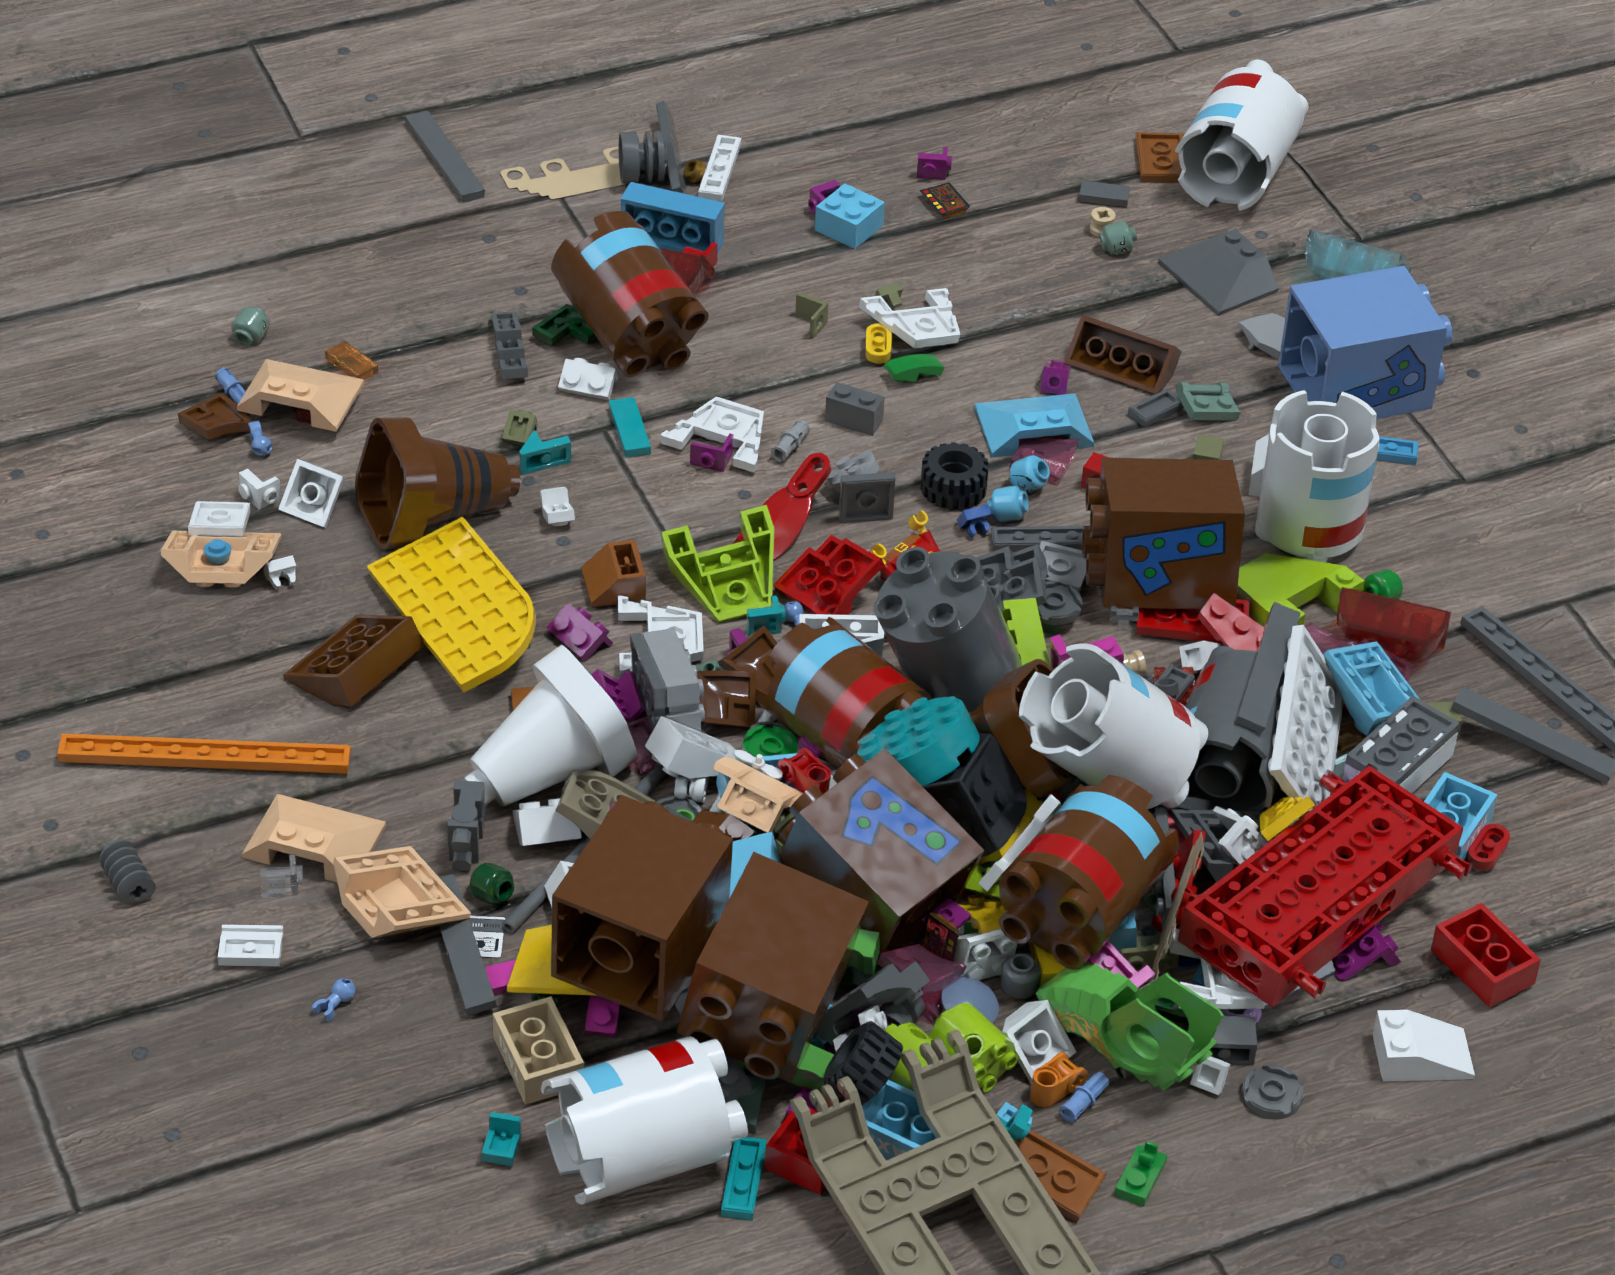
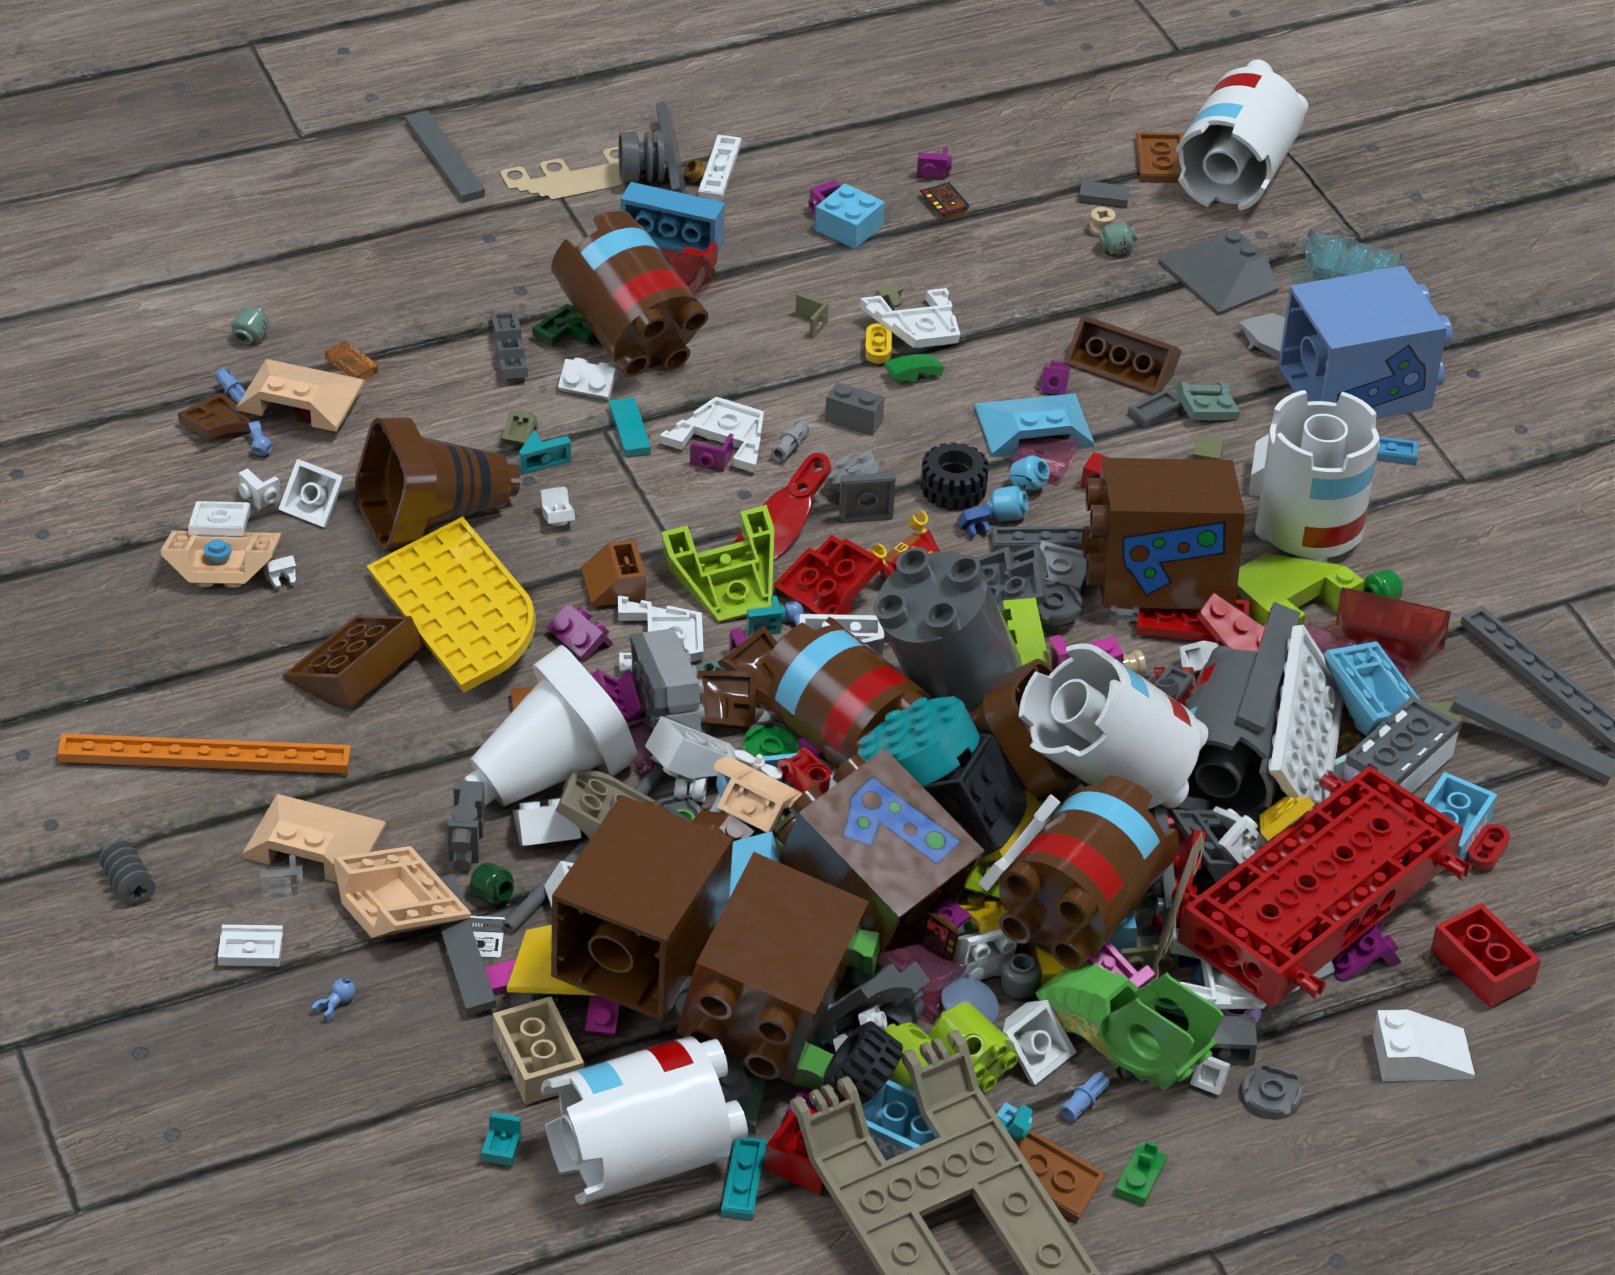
(1055, 1080): orange piece -> none

